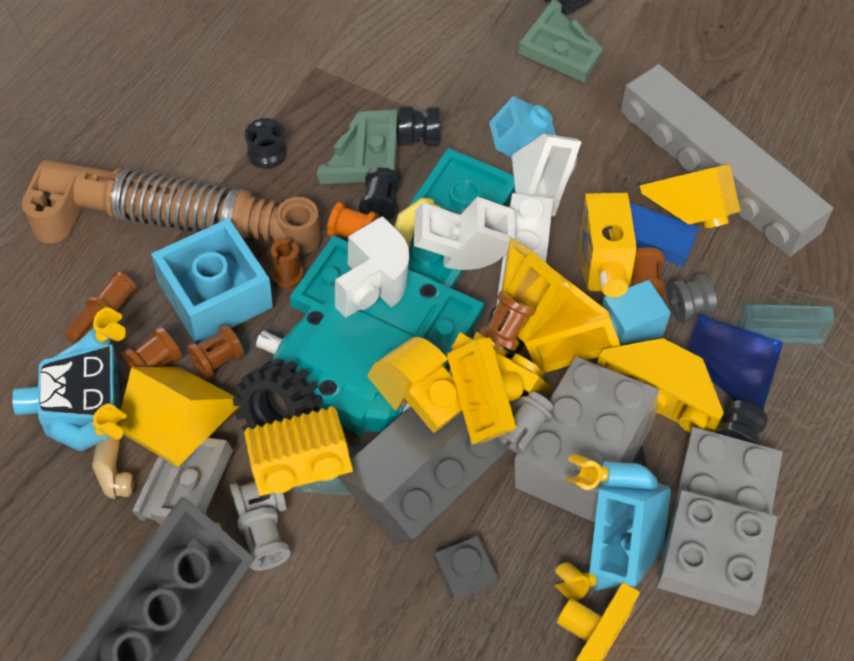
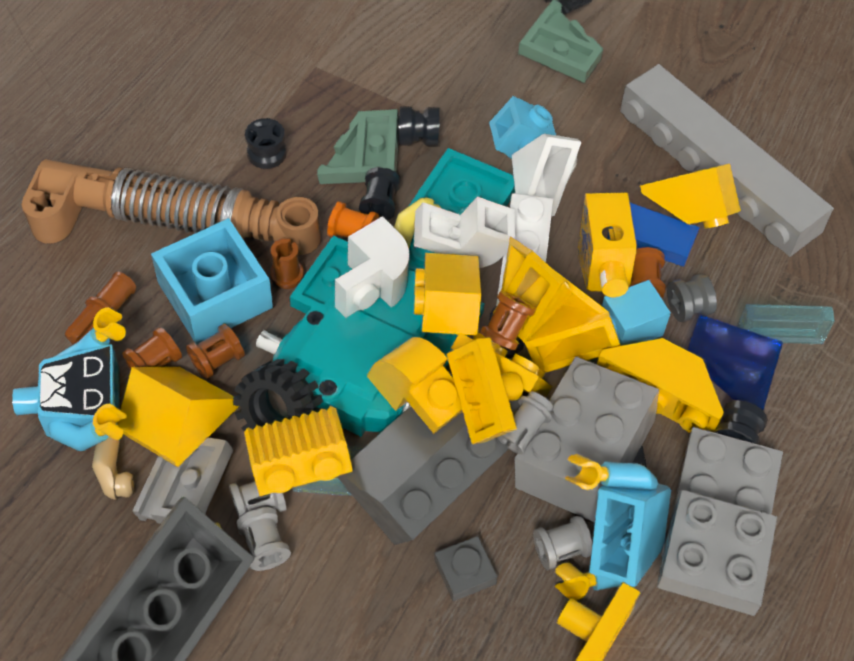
(448, 294): none -> yellow brick
(563, 542): none -> light grey bush

